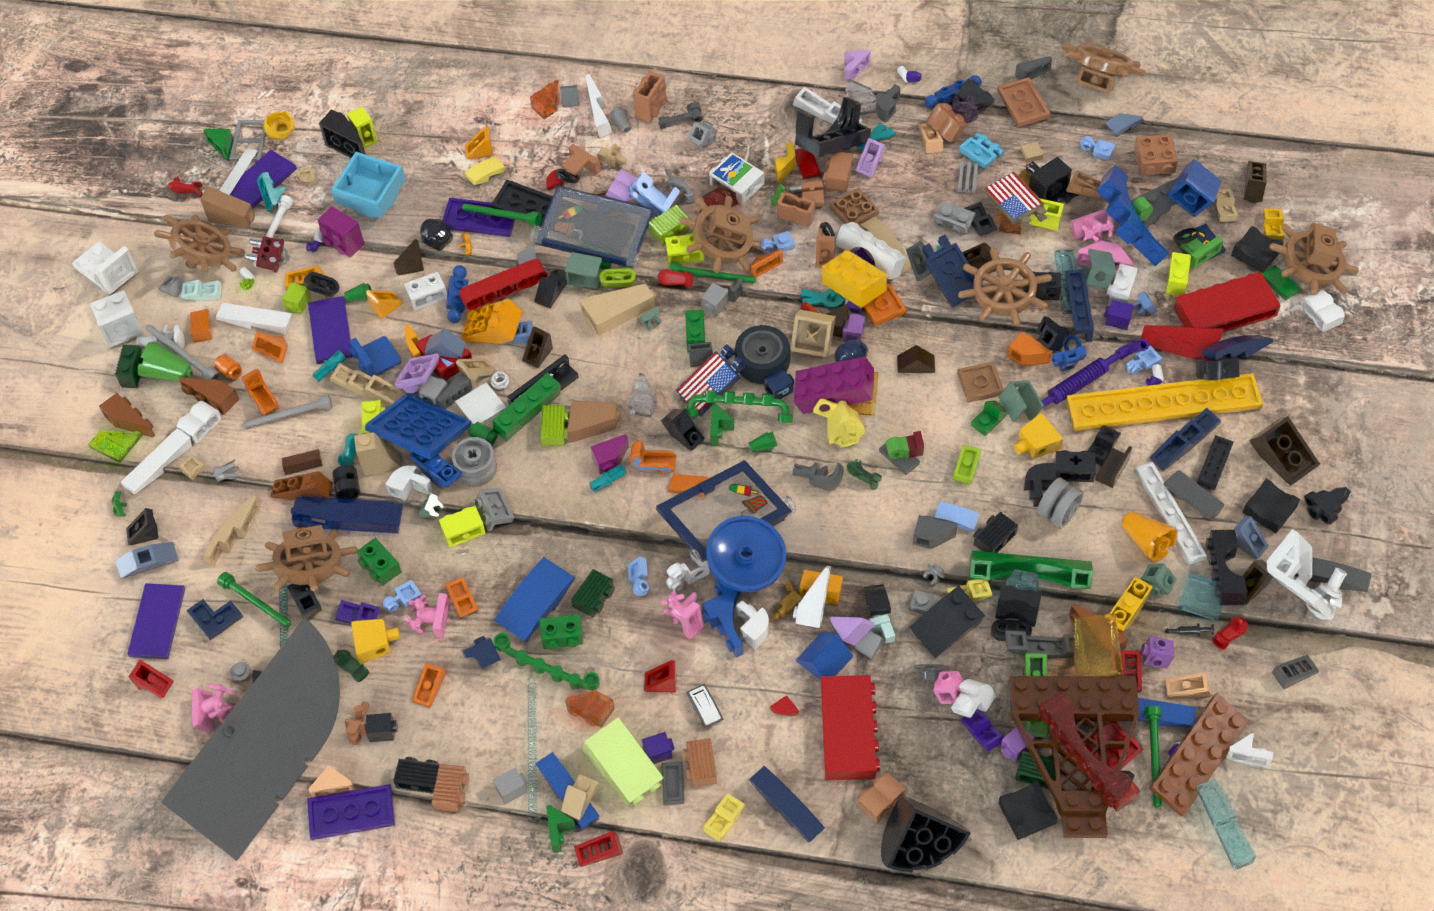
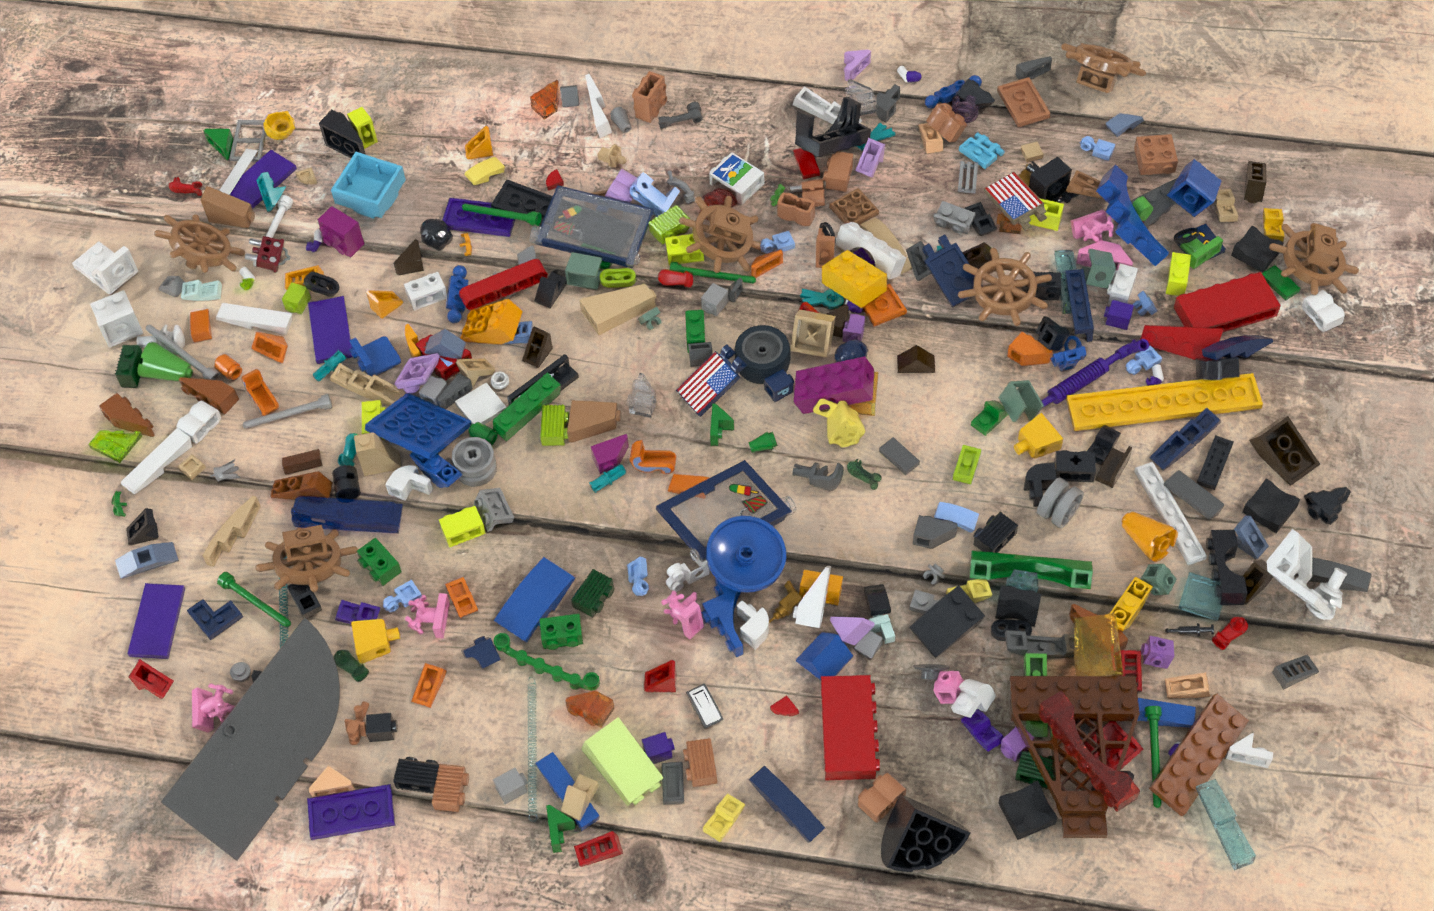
(357, 293): green cone -> none
(427, 507): tile -> none
(576, 161): nougat piece -> none
(682, 428): black slope -> none
(703, 133): light grey brick -> none
(747, 399): green bar -> none
(786, 164): yellow slope -> none
(905, 446): leg -> none
(980, 382): medium nougat tile -> none

